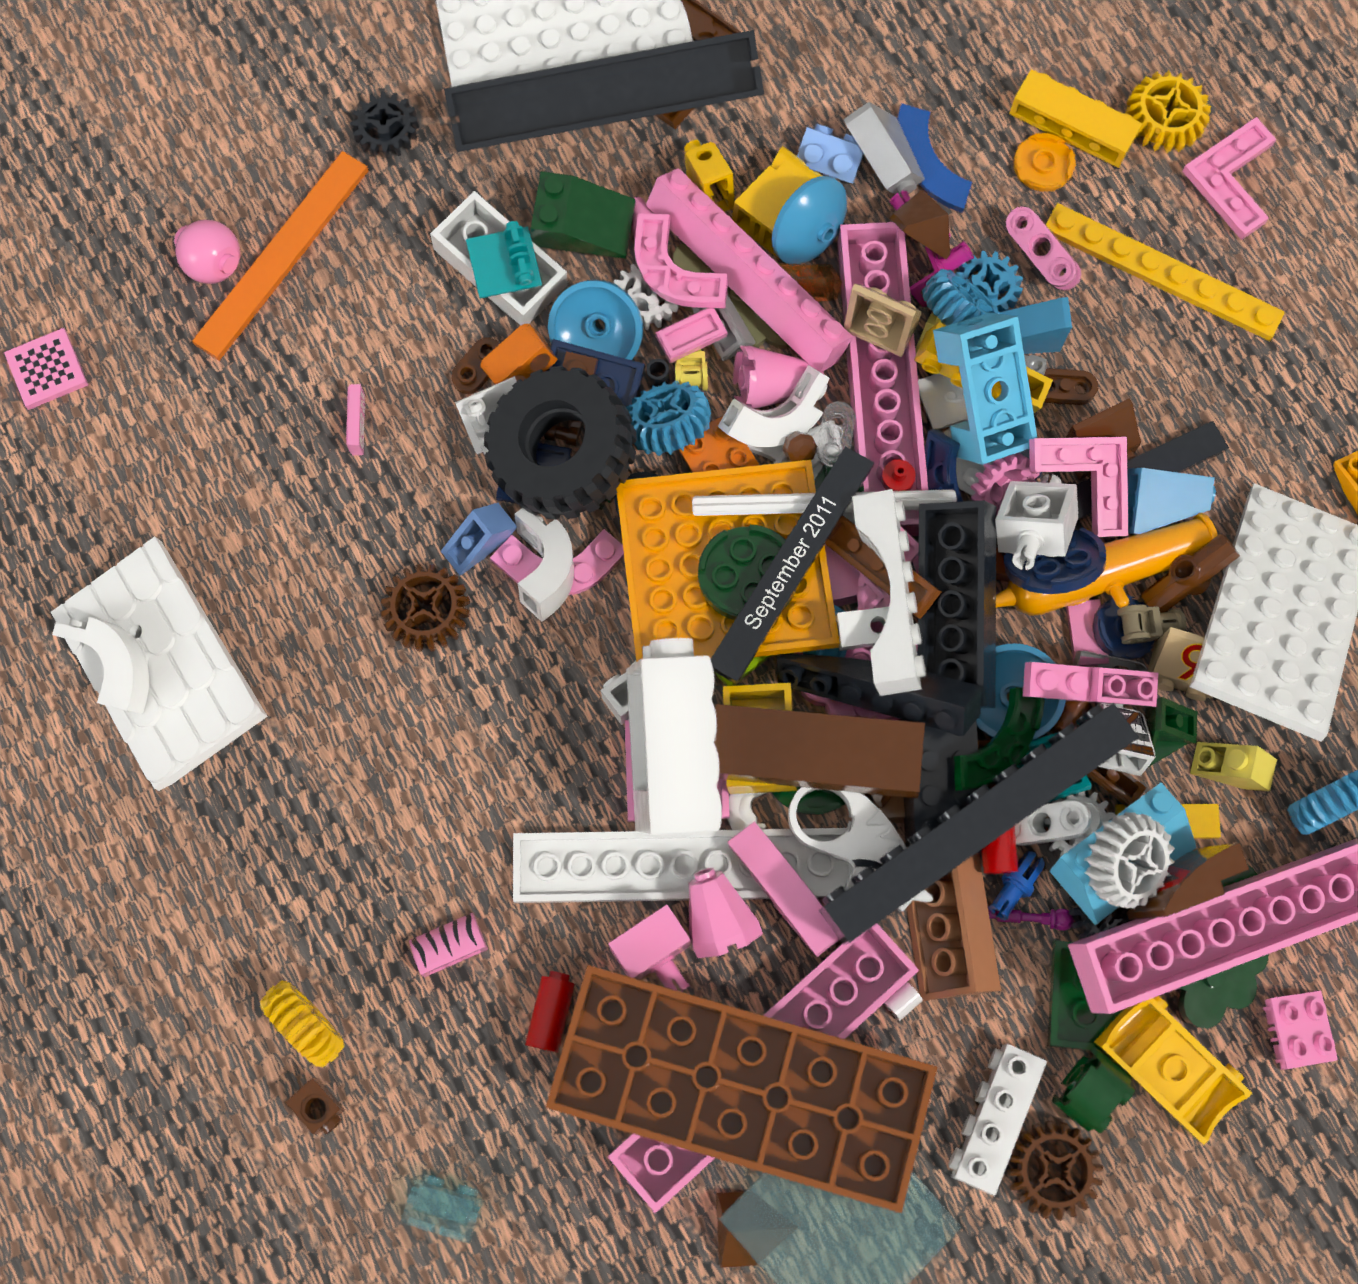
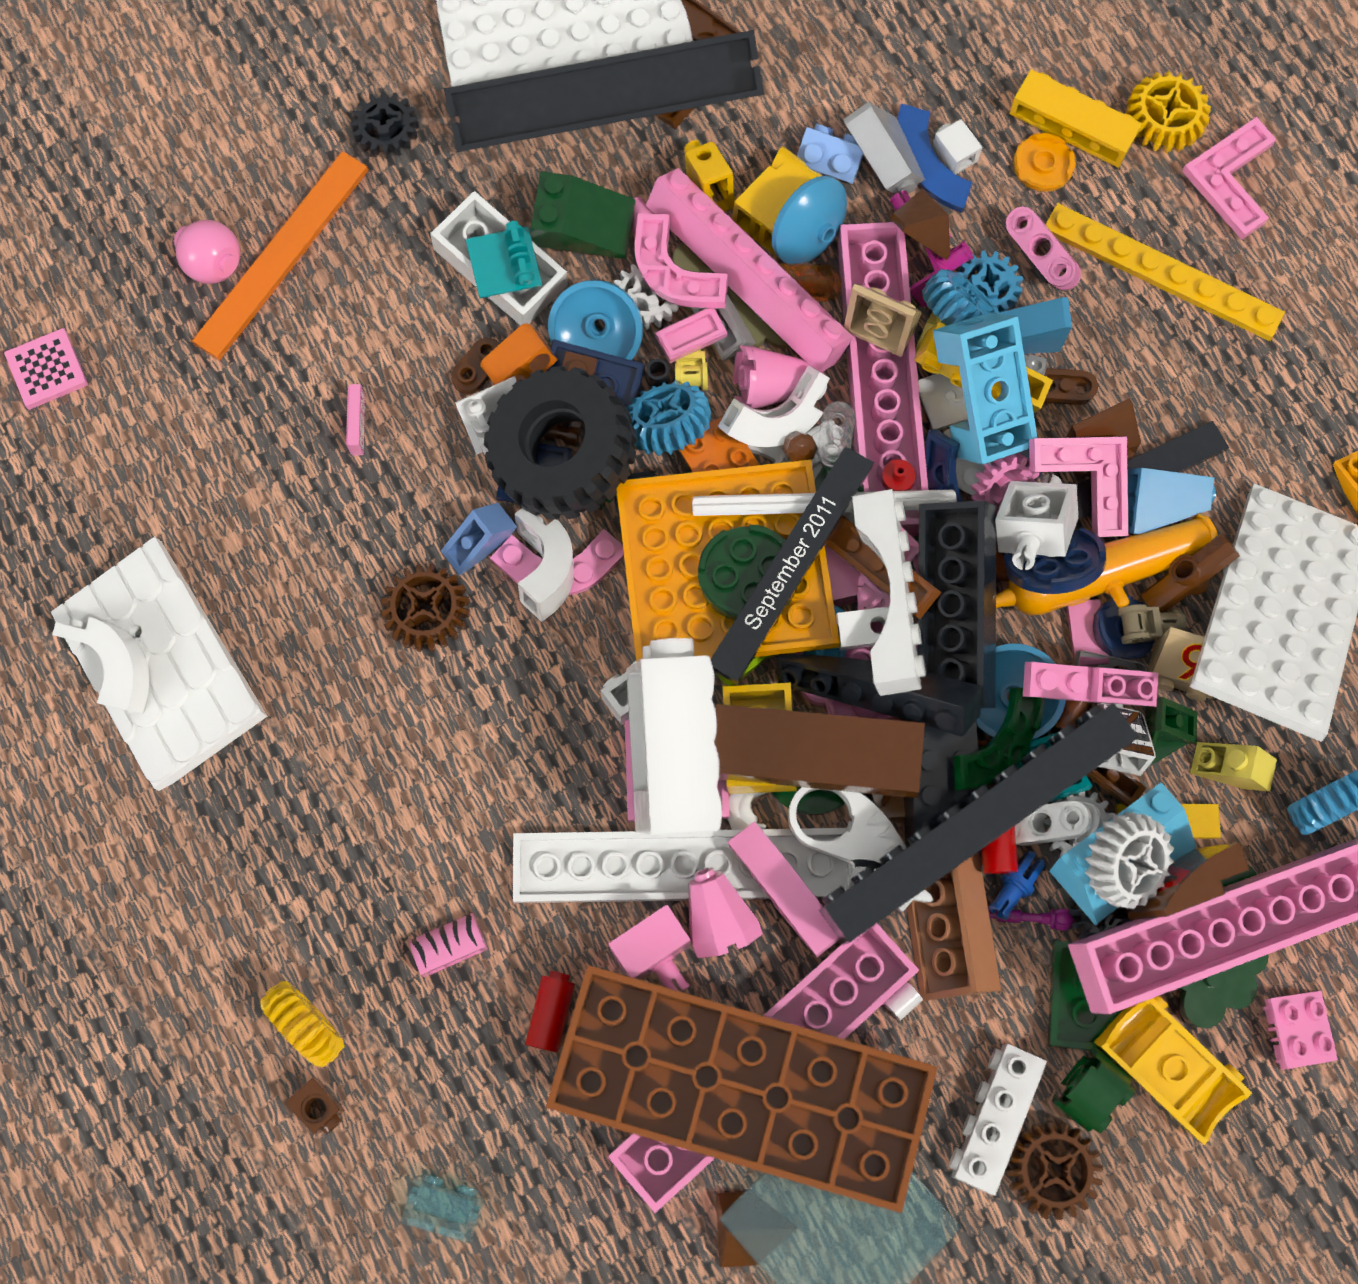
(956, 146): none -> white brick

